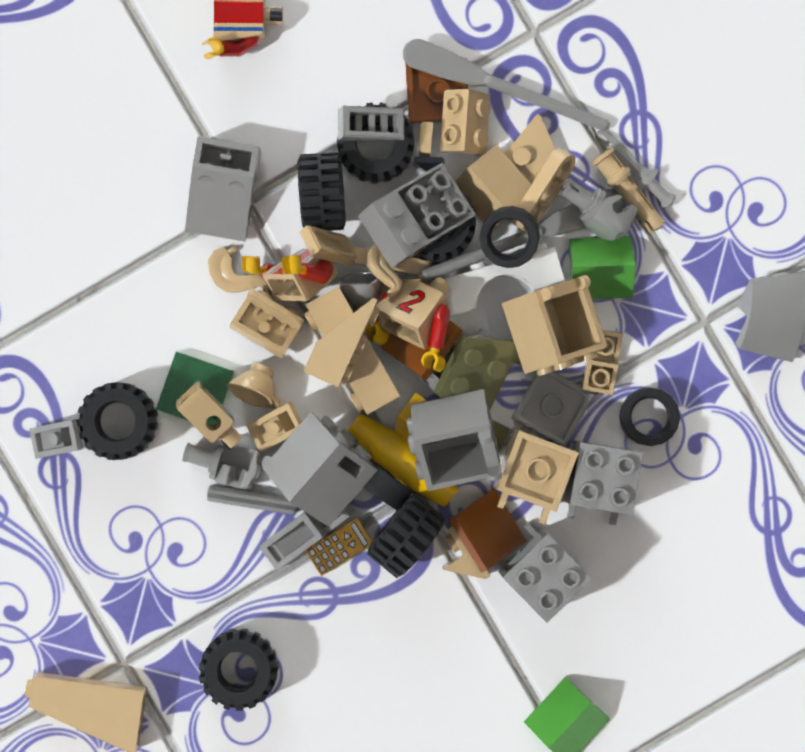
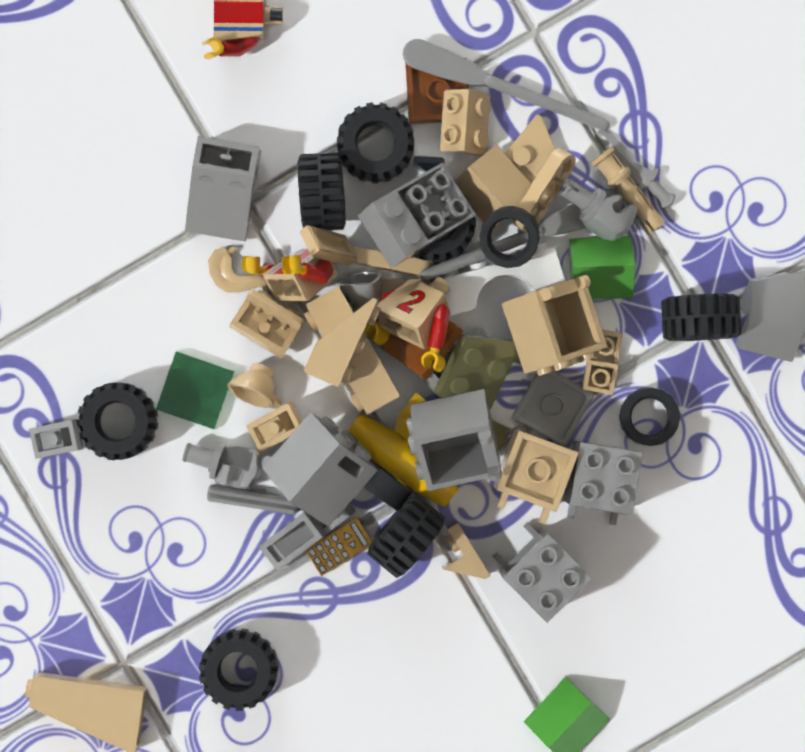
(198, 405): tan torso -> none
(345, 133): light grey slope -> none
(382, 270): tan piece -> none
(425, 138): tan tile -> none
(487, 530): dark orange tile -> none
(701, 317): none -> black tyre

